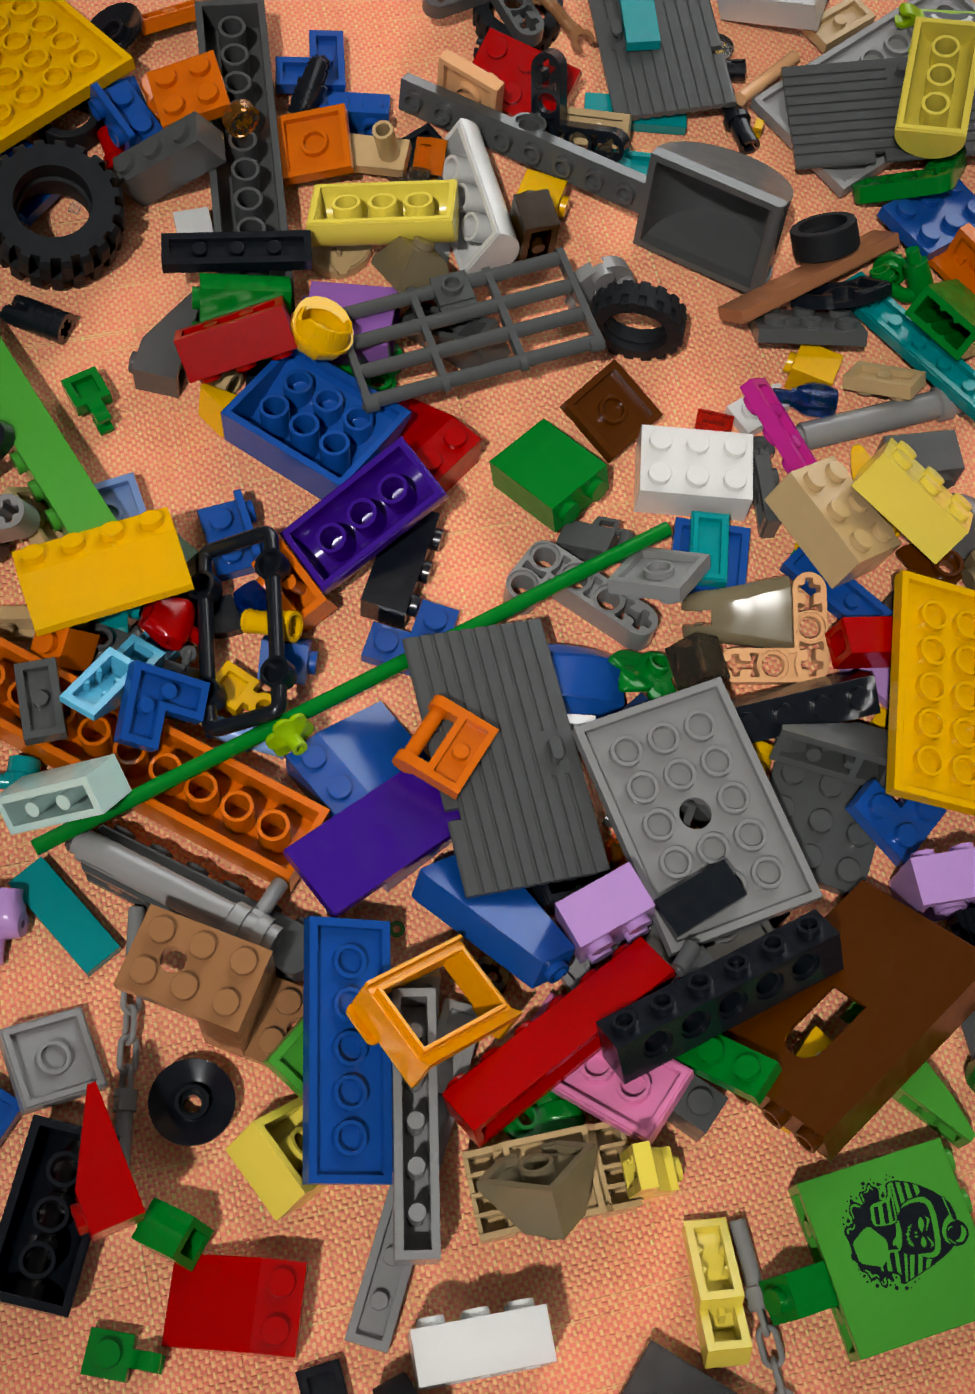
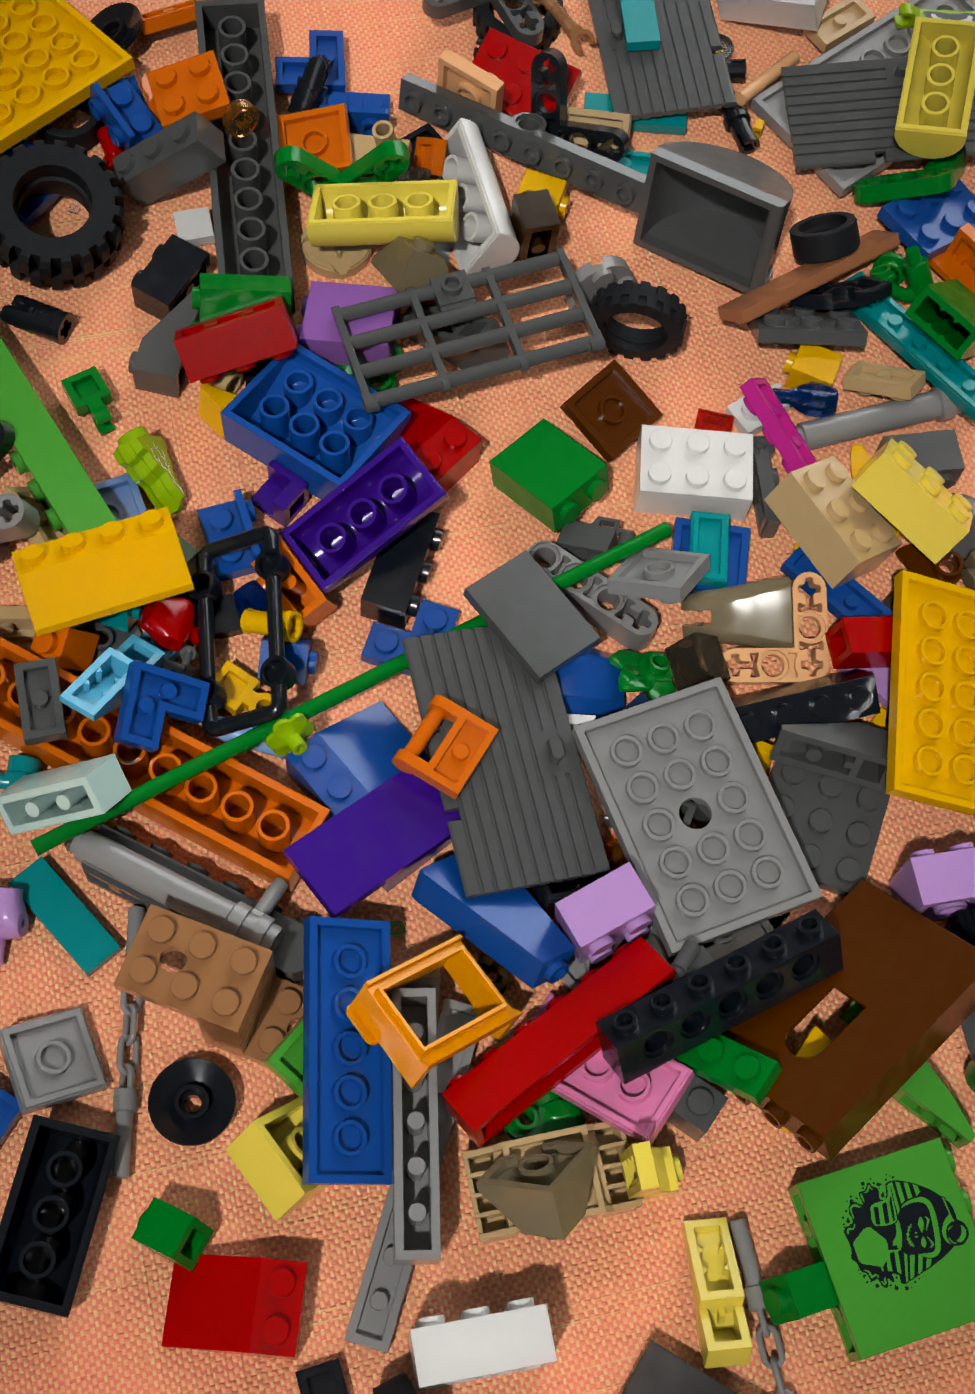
(104, 1183): red slope -> none
(114, 1354): green plate -> none
(150, 468): none -> lime rock
(169, 276): none -> black brick
(236, 251): black plate -> none
(281, 494): none -> dark purple panel
(298, 166): none -> green beam
(321, 328): yellow piece -> none
(531, 616): none -> dark grey tile
(699, 899): black tile -> none
(893, 826): blue plate -> none

